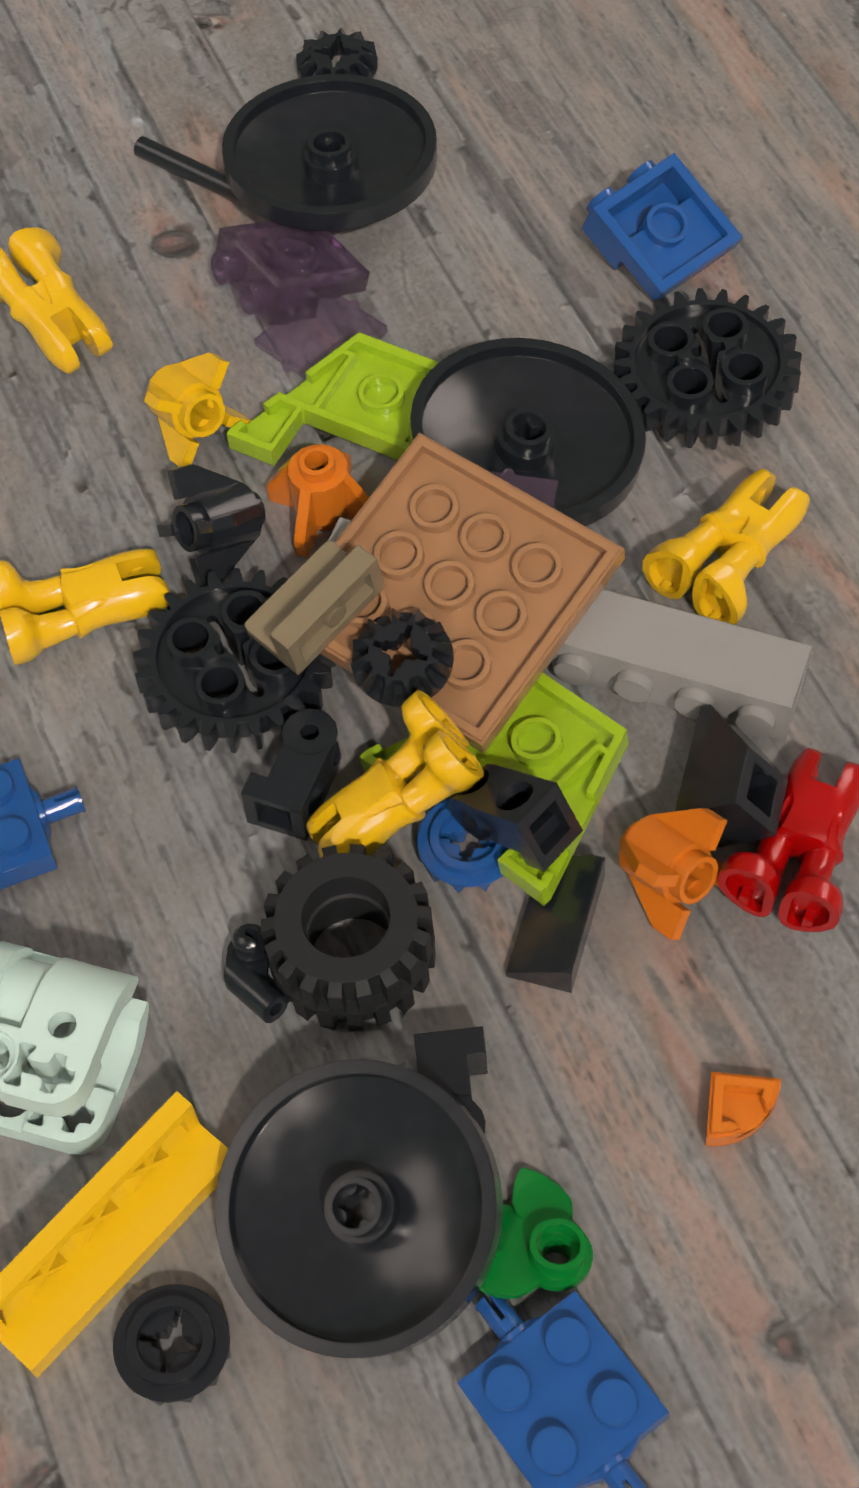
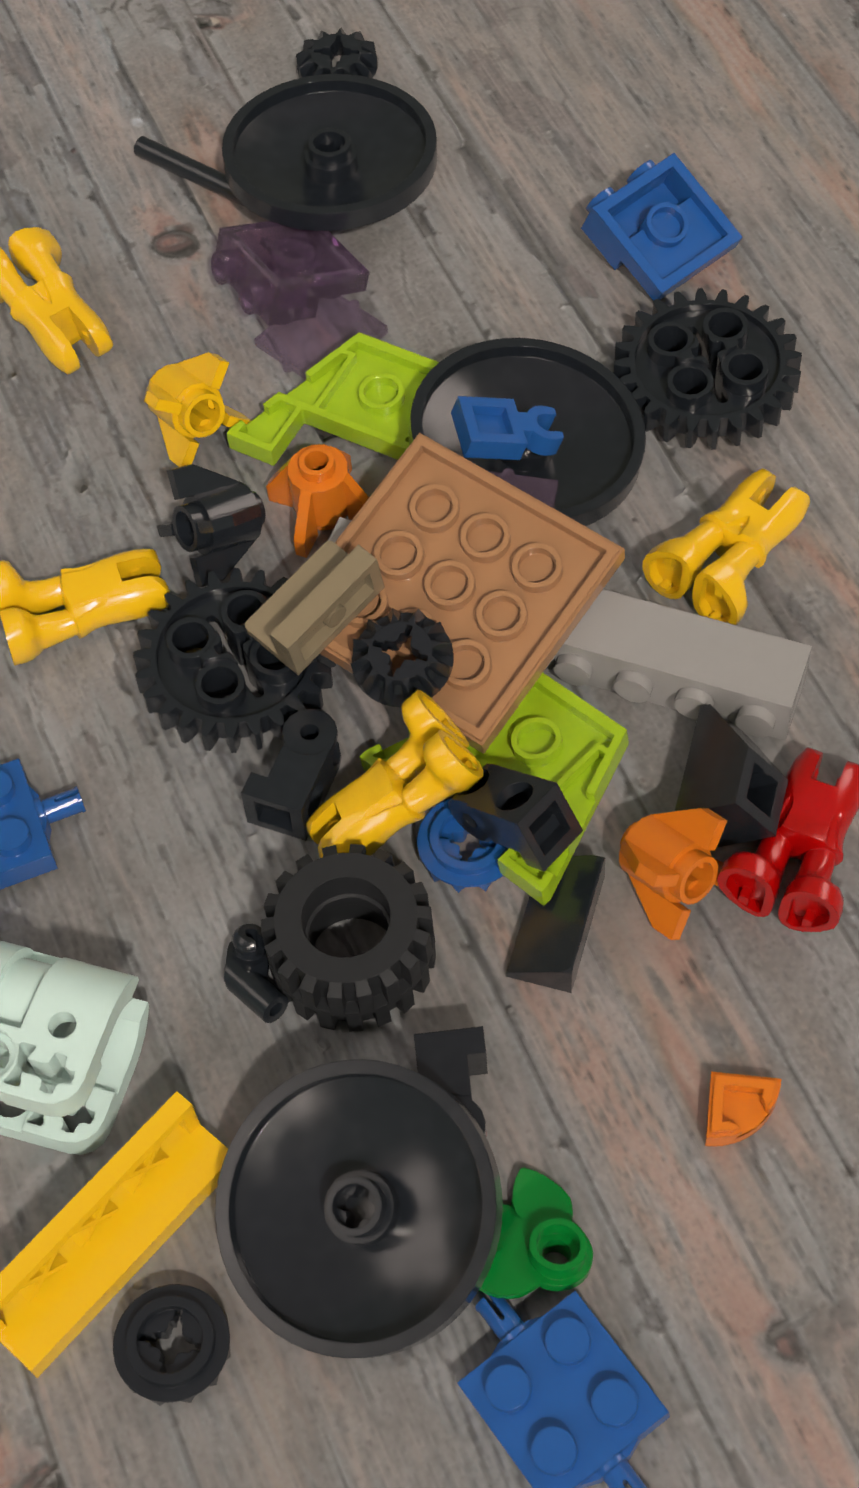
(498, 431): none -> blue plate

